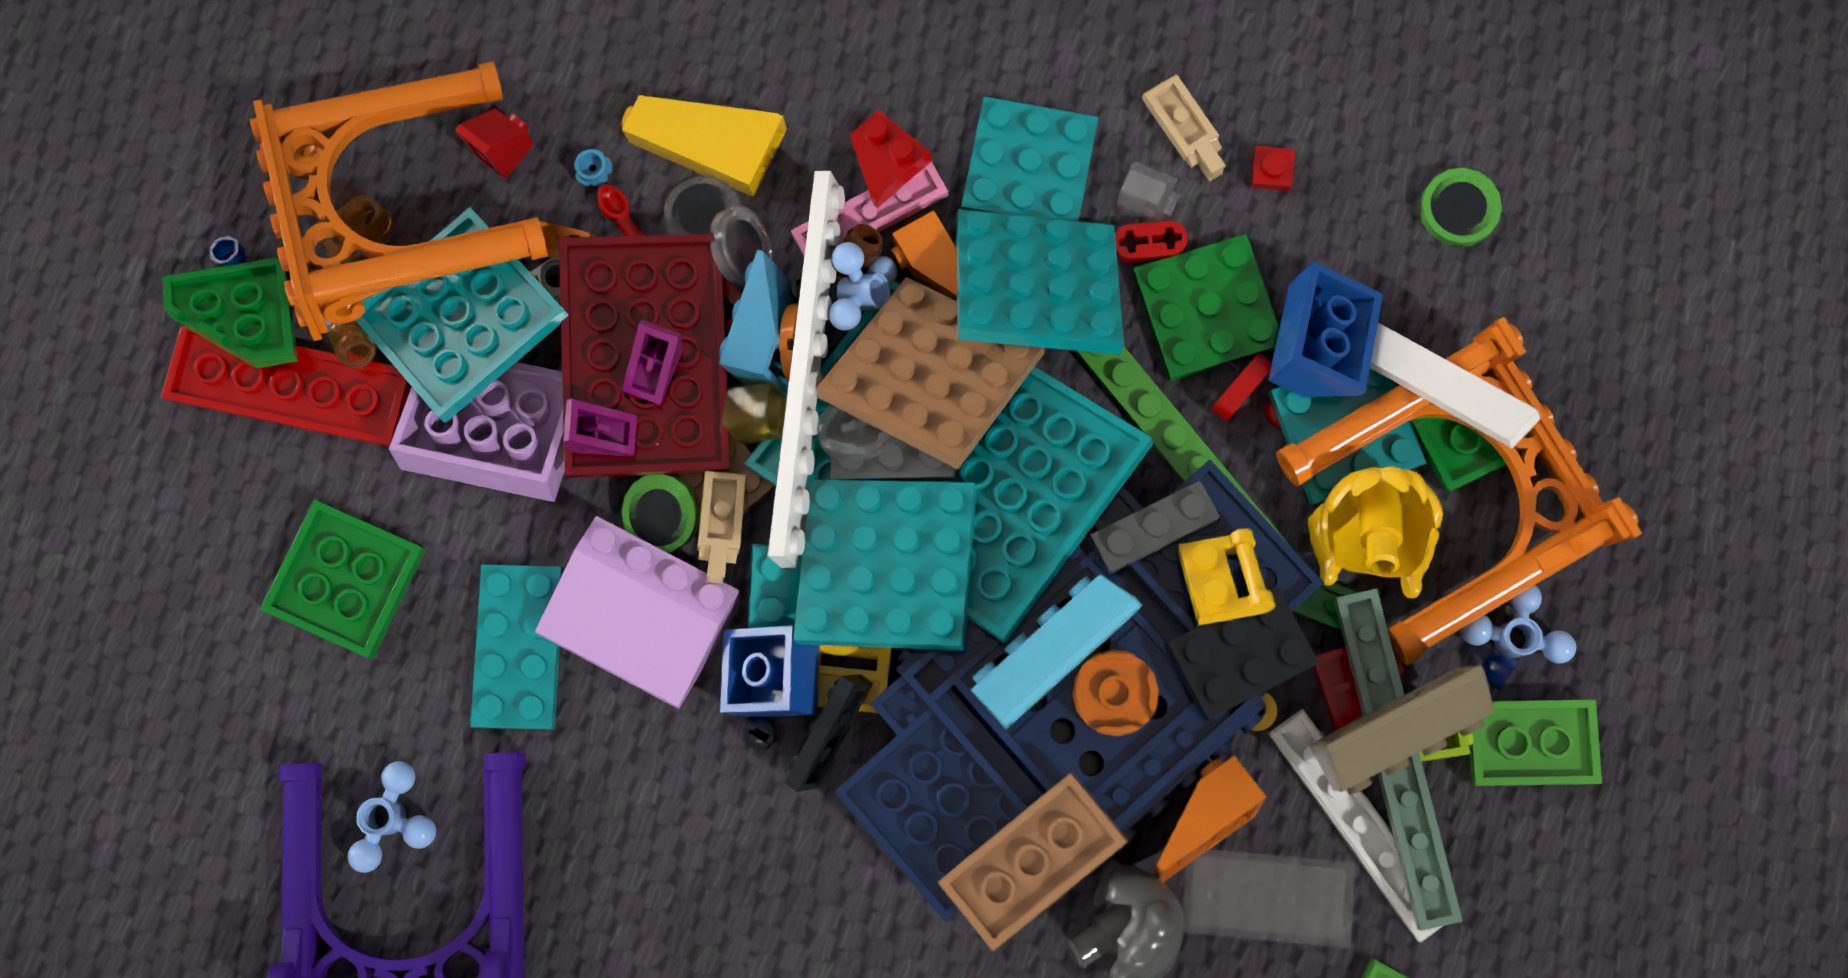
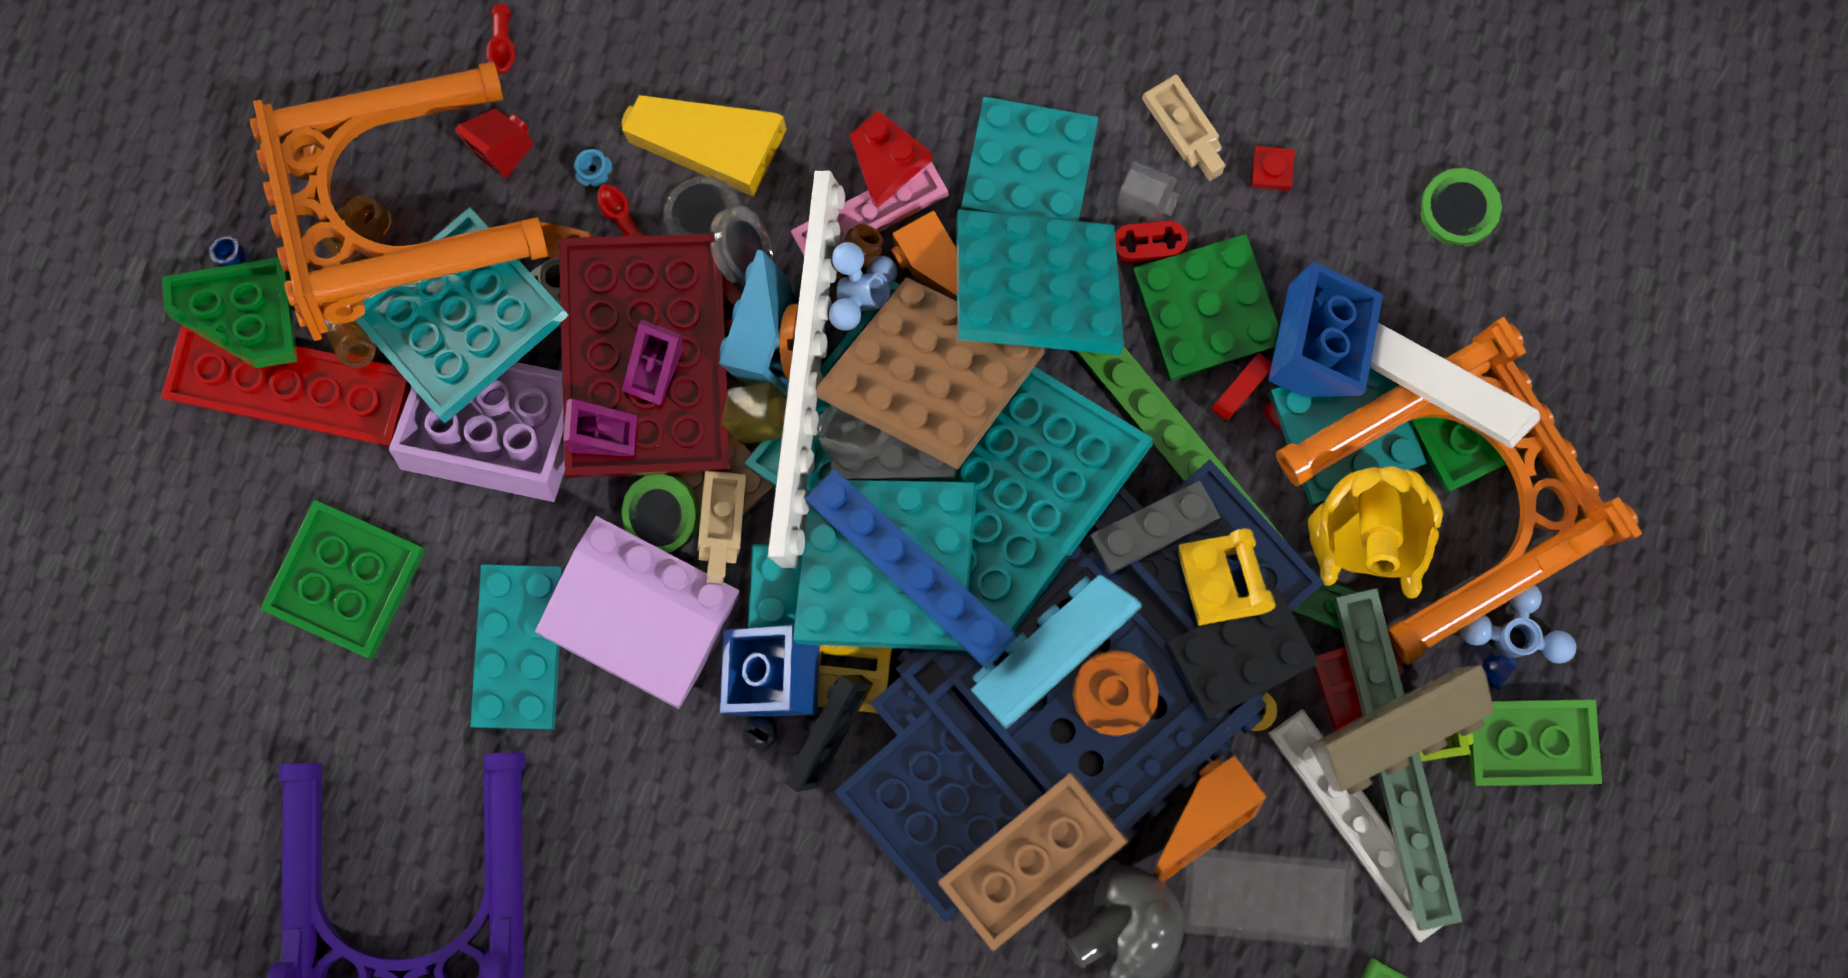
(417, 831): light blue piece -> none
(500, 47): none -> red piece
(911, 569): none -> blue plate

